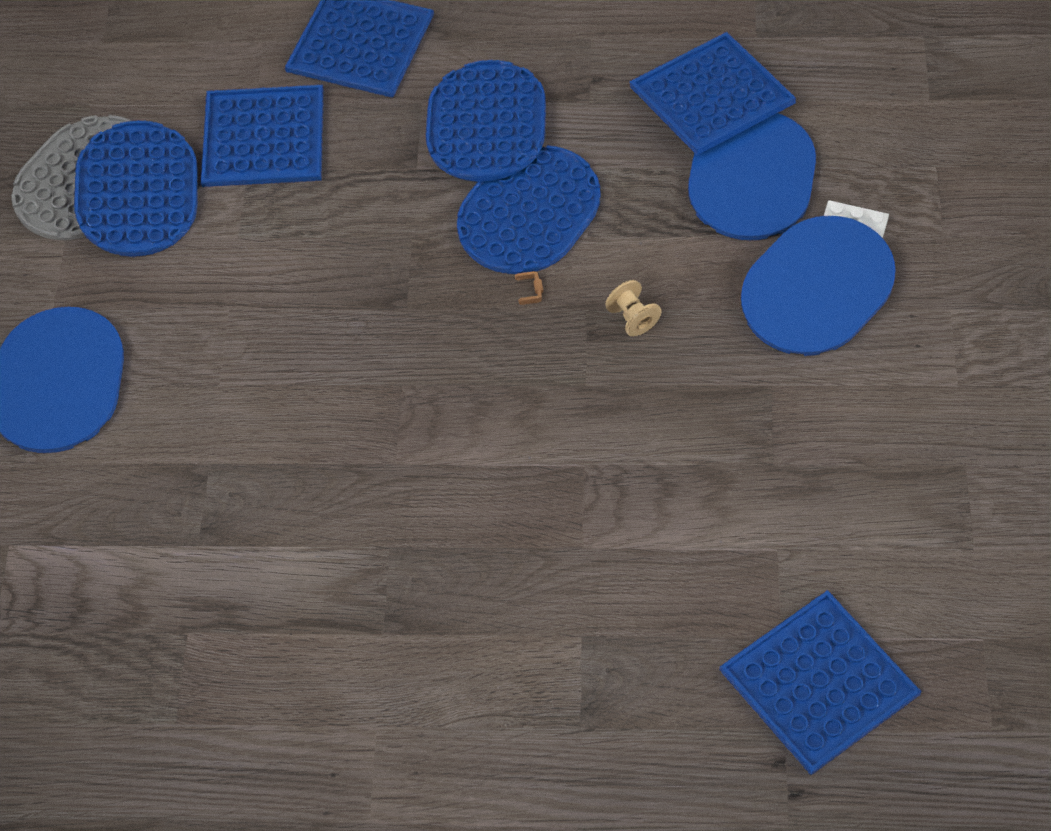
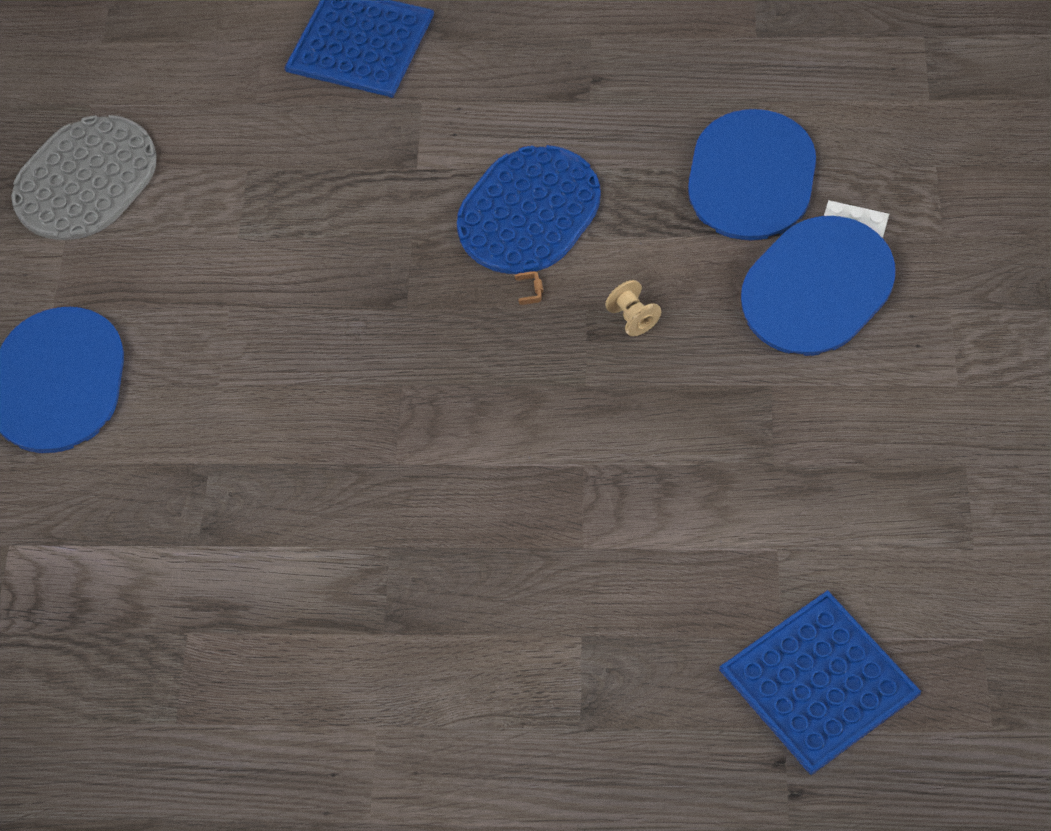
(136, 188): blue tile -> none
(263, 136): blue tile -> none
(486, 120): blue tile -> none
(712, 93): blue plate -> none

